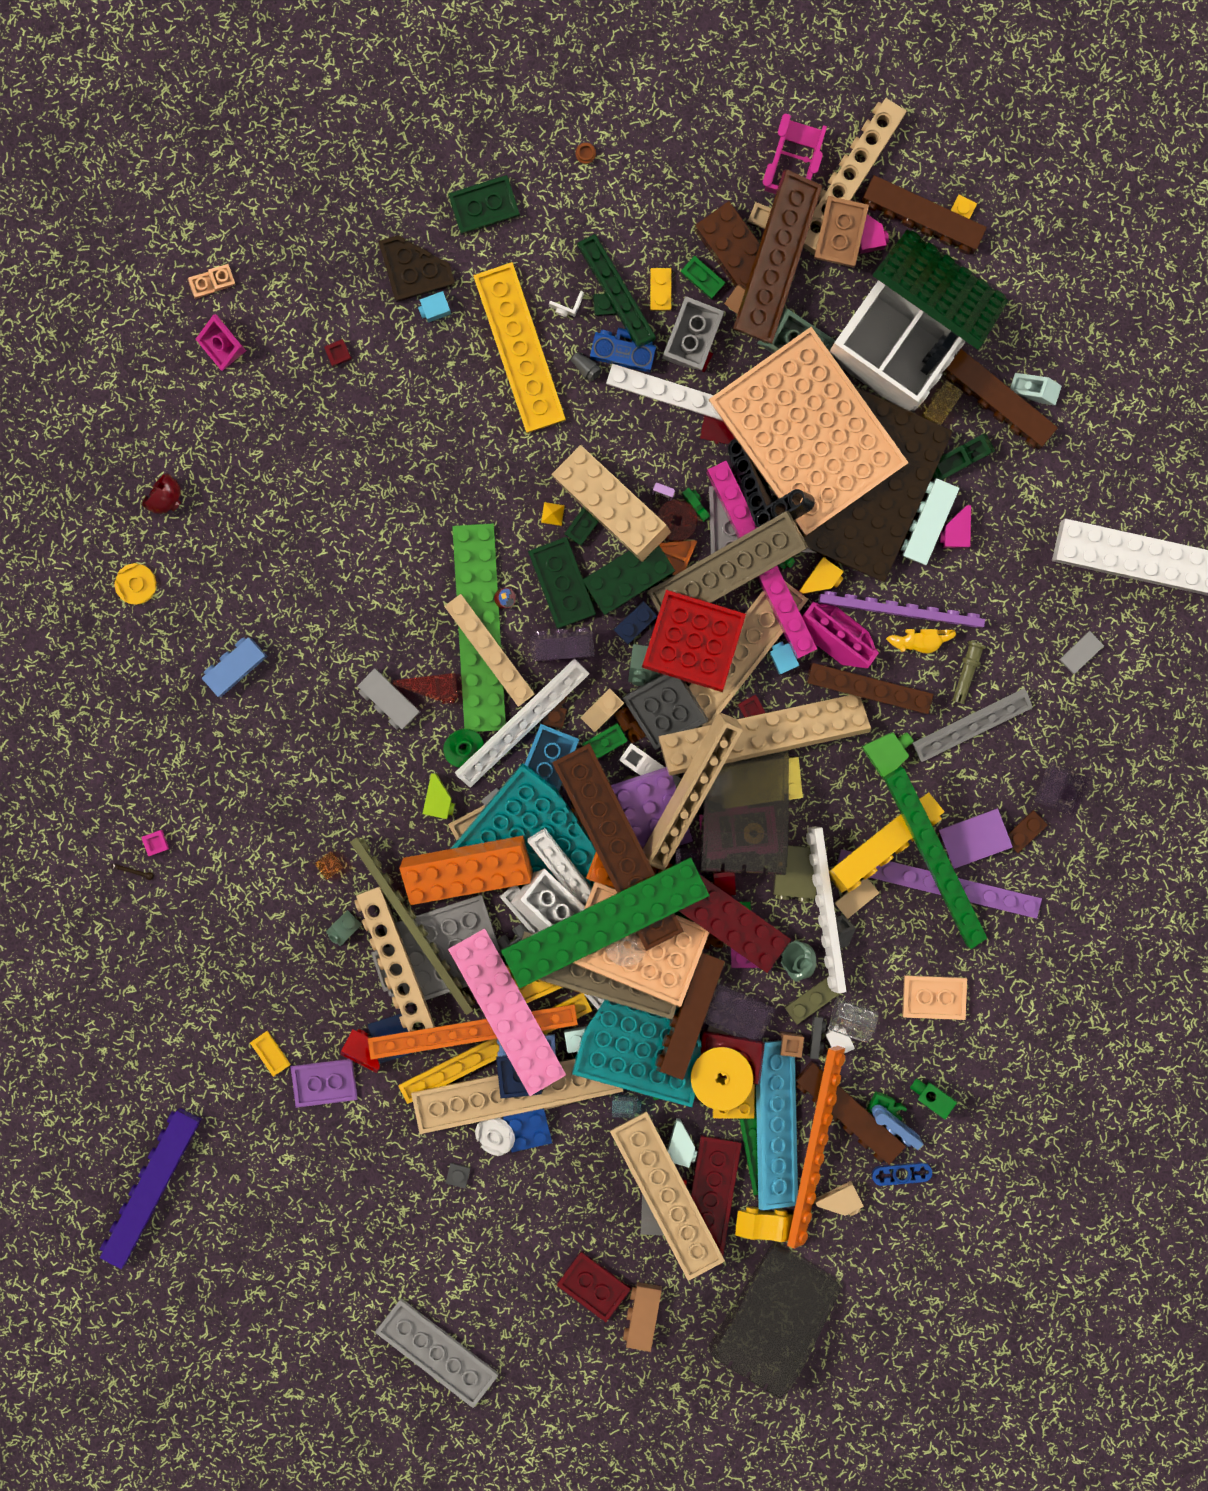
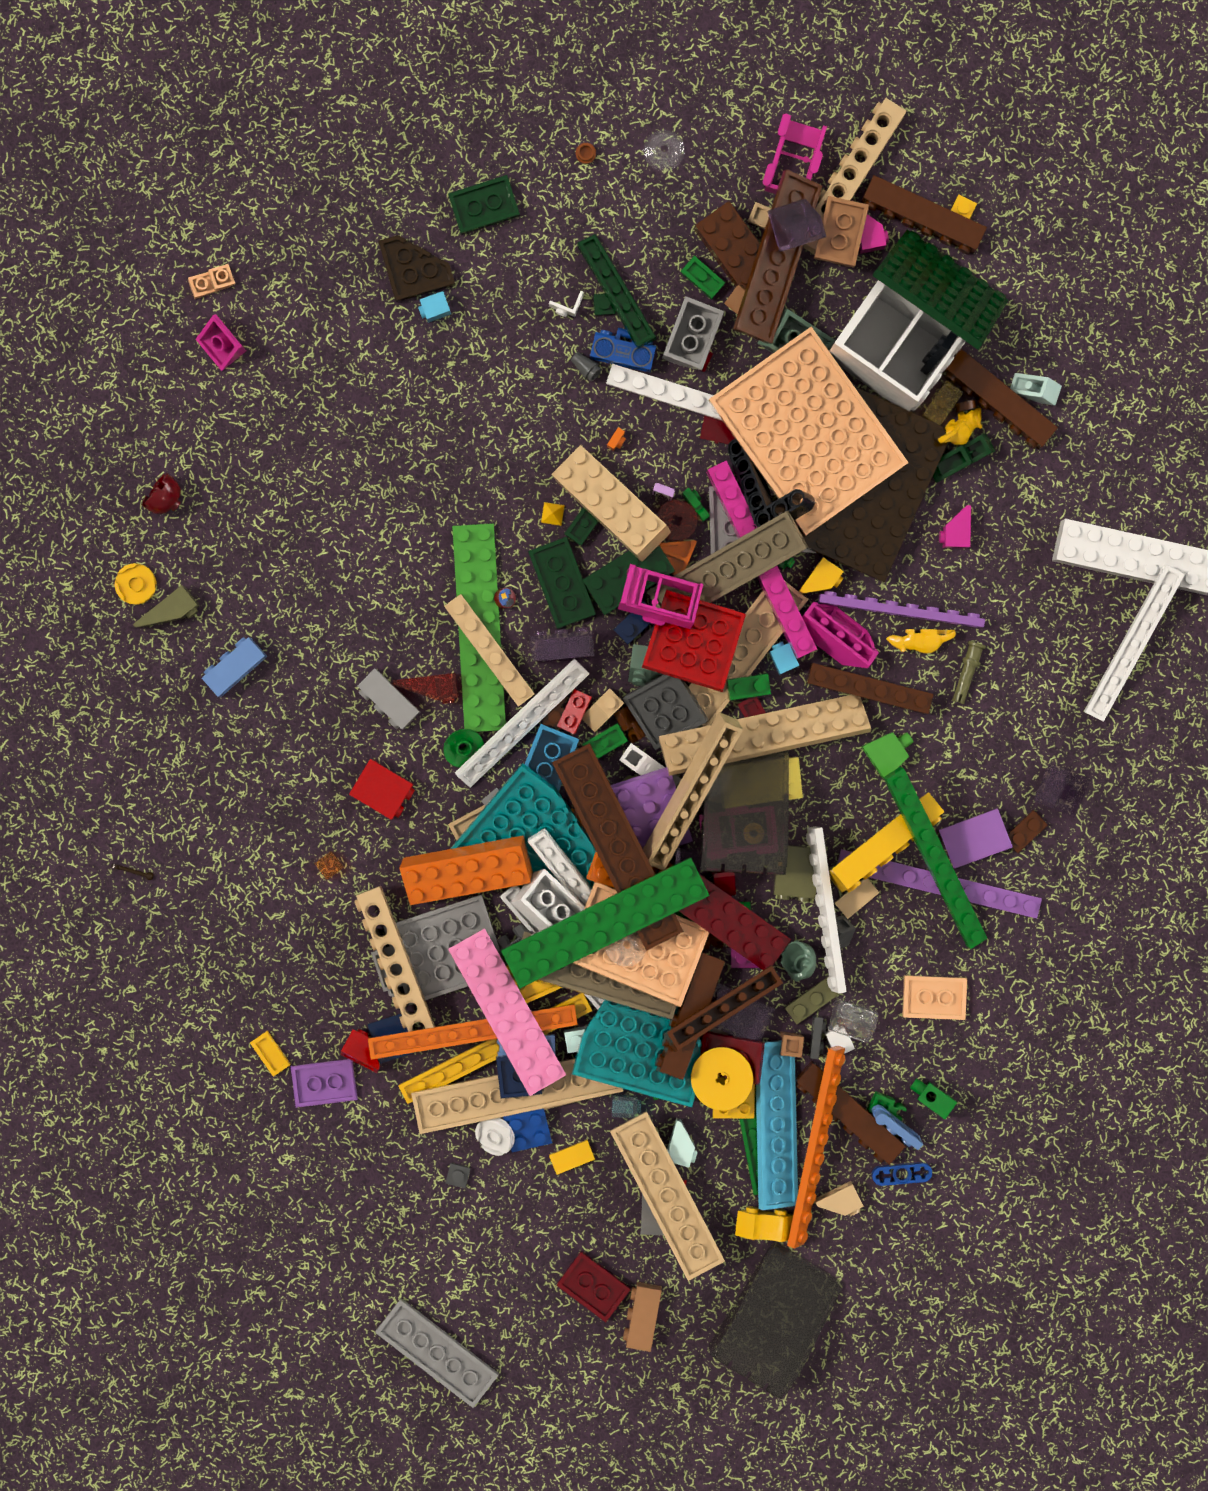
(150, 1187): dark purple brick -> none
(155, 843): dark pink plate -> none
(174, 607): none -> olive slope
(337, 353): dark red plate -> none
(343, 928): sand green bracket -> none
(382, 790): none -> red panel
(408, 917): olive plate -> none
(438, 800): lime slope -> none
(519, 347): yellow plate -> none
(572, 1157): none -> yellow tile
(574, 711): none -> hinge
(617, 440): none -> orange plate
(634, 592): none -> dark pink piece
(660, 289): yellow plate -> none
(664, 160): none -> clear dish
(715, 1184): dark red plate -> none
(722, 1008): none -> reddish brown brick
(748, 686): none -> green plate
(796, 224): none -> slope
(930, 521): light aqua brick -> none
(961, 430): none -> yellow animal
(965, 405): none -> reddish brown tile
(972, 725): light grey plate -> none
(1081, 652): light grey tile -> none
(1134, 642): none -> white plate

